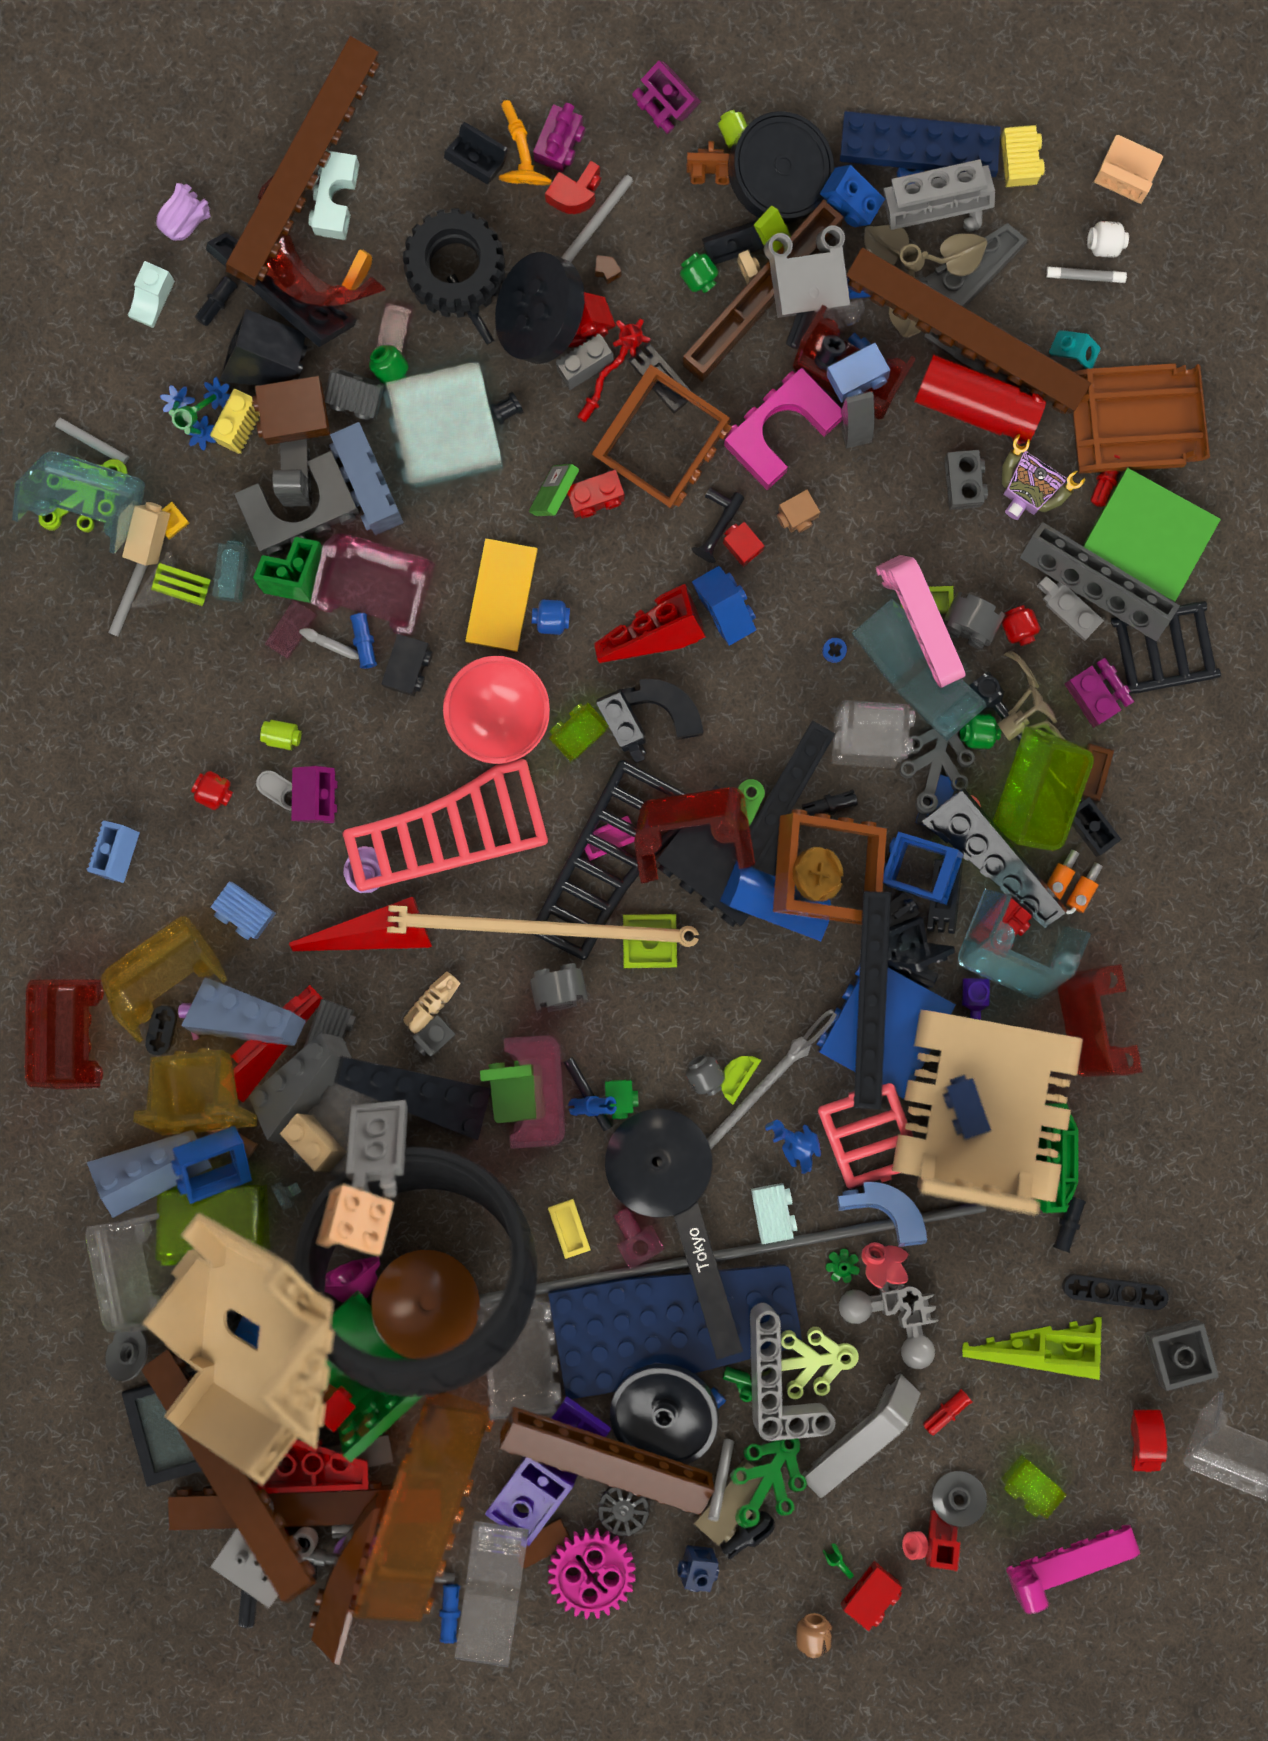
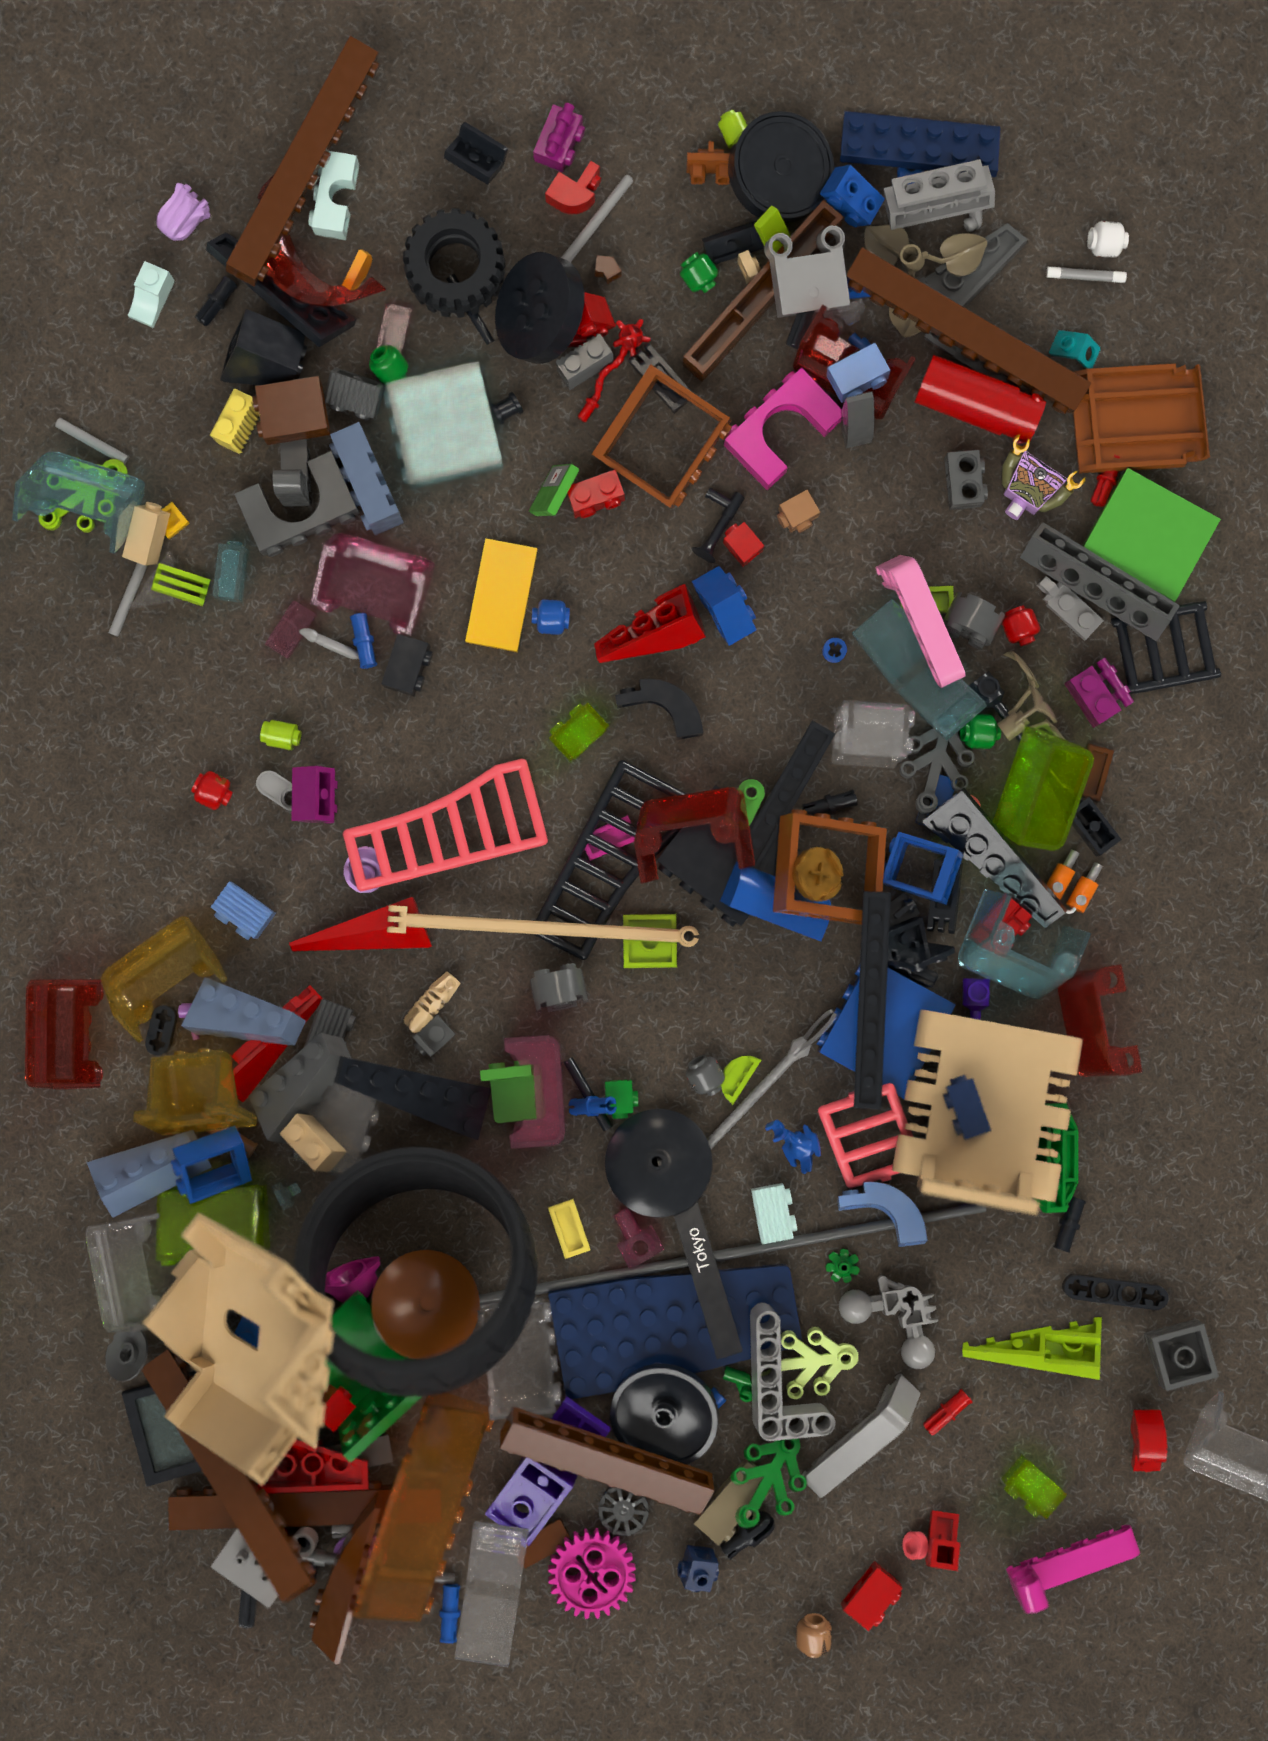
(113, 851): medium blue brick -> none
(185, 416): blue plant -> none
(295, 575): green brick -> none
(355, 1220): light nougat bracket -> none
(377, 1145): light grey tile -> none
(496, 709): coral piece -> none
(525, 170): light orange dish -> none
(623, 723): hinge -> none
(670, 91): magenta brick -> none
(721, 1479): light grey bar -> none
(831, 348): black bush -> none
(837, 1560): green hand -> none
(886, 1265): coral plate -> none
(964, 1485): dark grey dish -> none
(1021, 155): light yellow brick -> none
(1128, 169): light nougat bracket -> none

